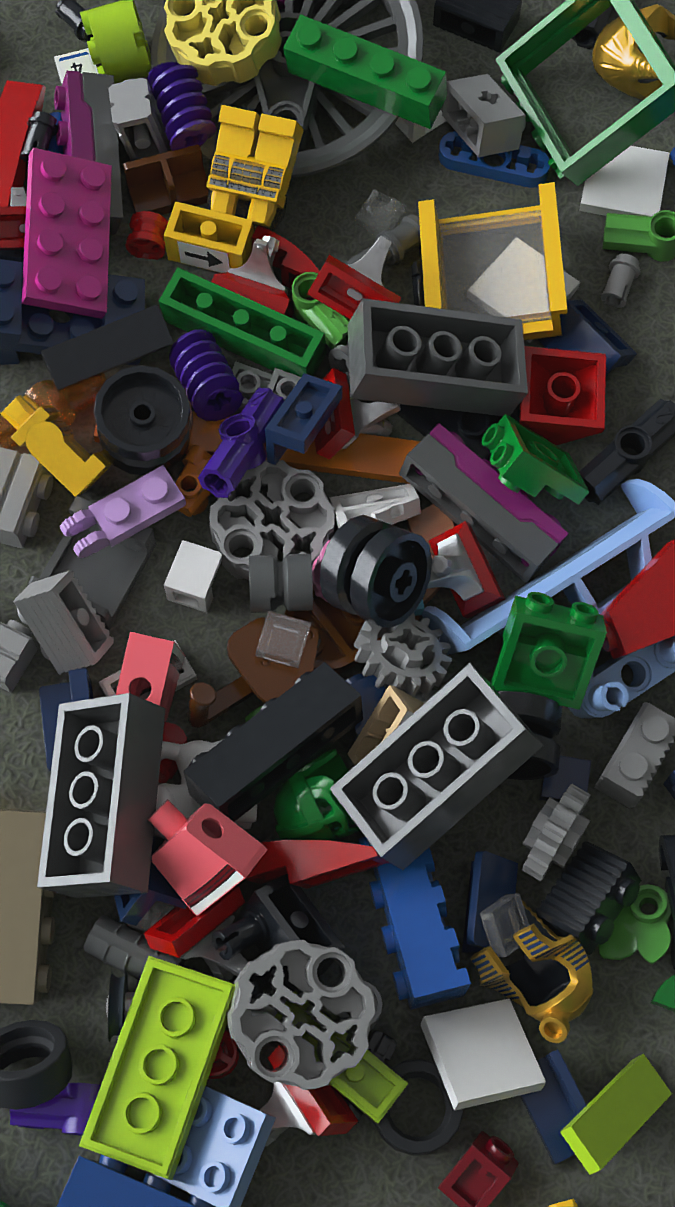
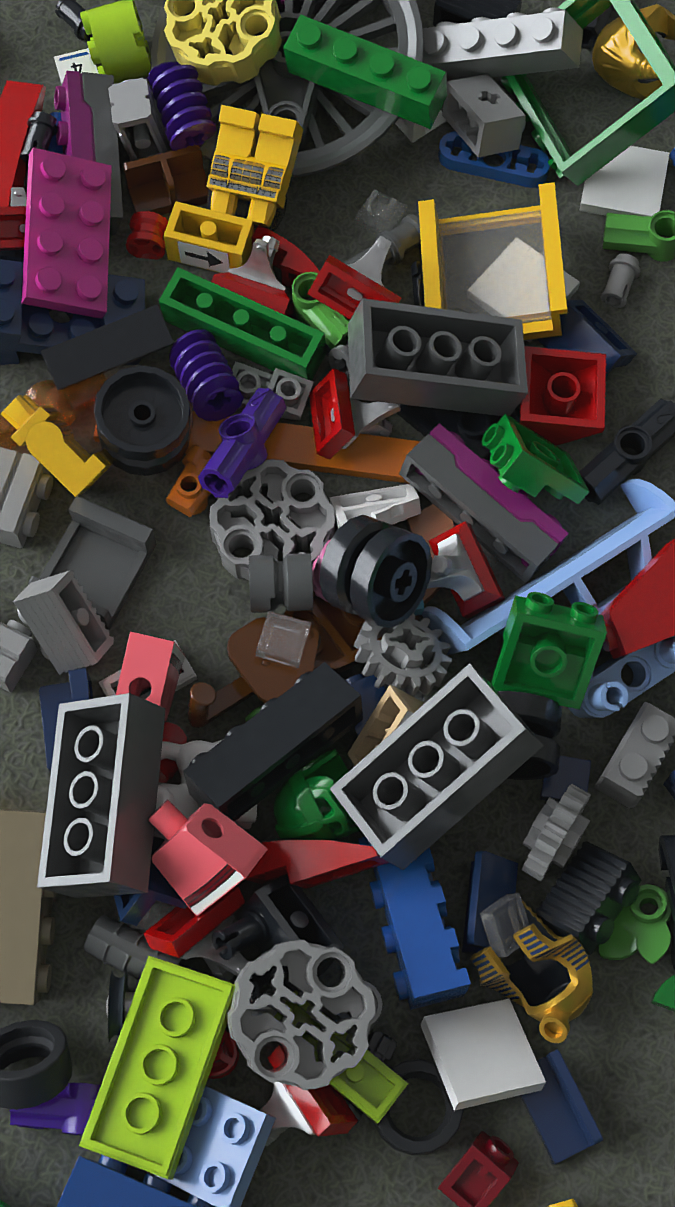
(125, 512): lavender hinge -> none
(192, 576): white panel -> none
(301, 416): dark blue panel -> none
(504, 45): none -> light grey brick
(616, 1114): lime tile -> none

